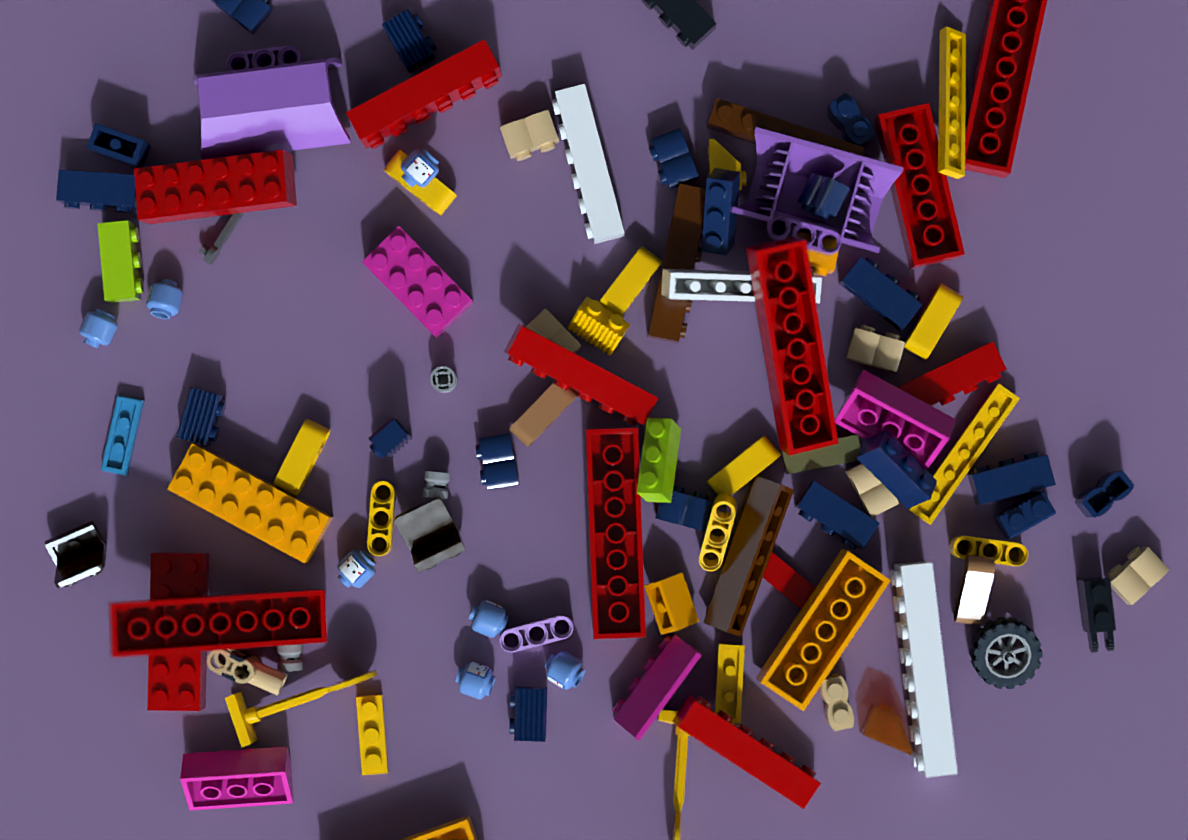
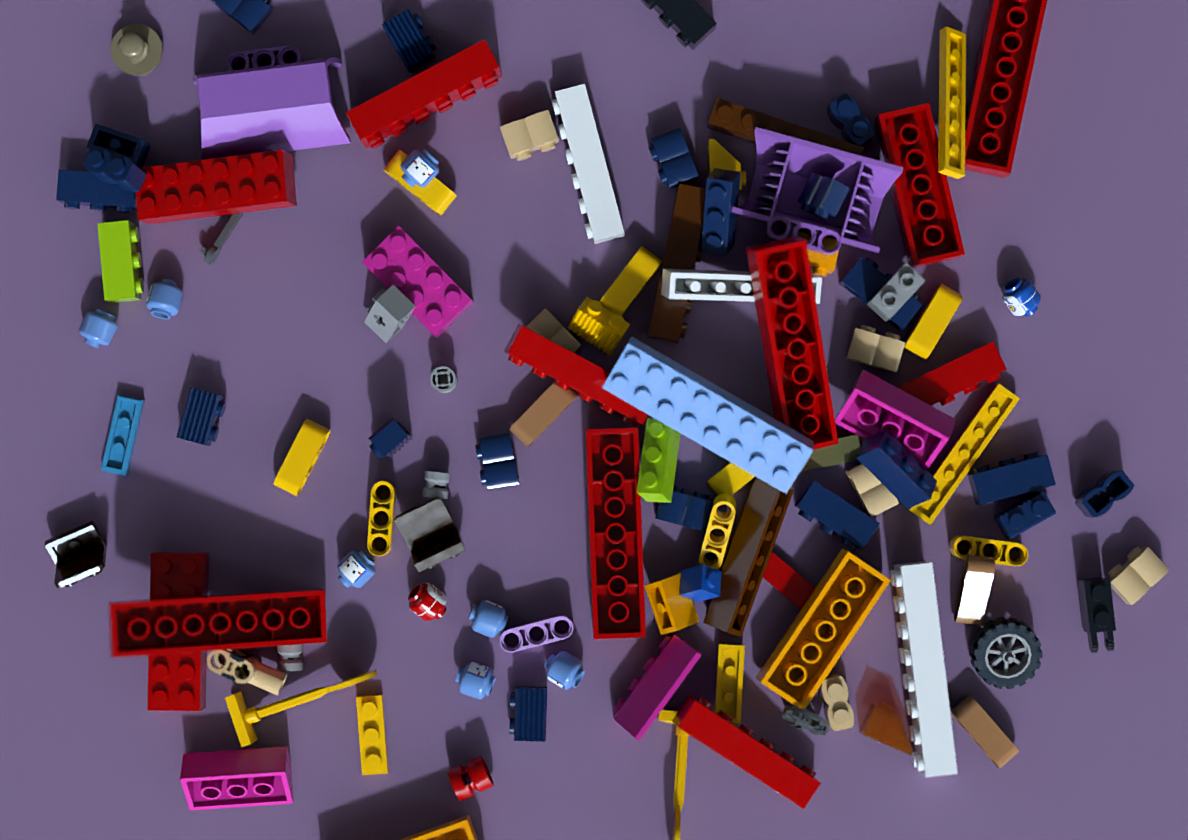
(114, 169): none -> dark blue brick
(137, 49): none -> dark tan plate
(250, 503): light orange brick -> none
(388, 313): none -> light grey brick
(427, 601): none -> red head
(479, 775): none -> red wheel
(700, 583): none -> blue brick
(709, 415): none -> light blue brick
(805, 719): none -> dark grey wheel
(896, 292): none -> light grey brick
(984, 731): none -> medium nougat beam
(1021, 297): none -> blue head

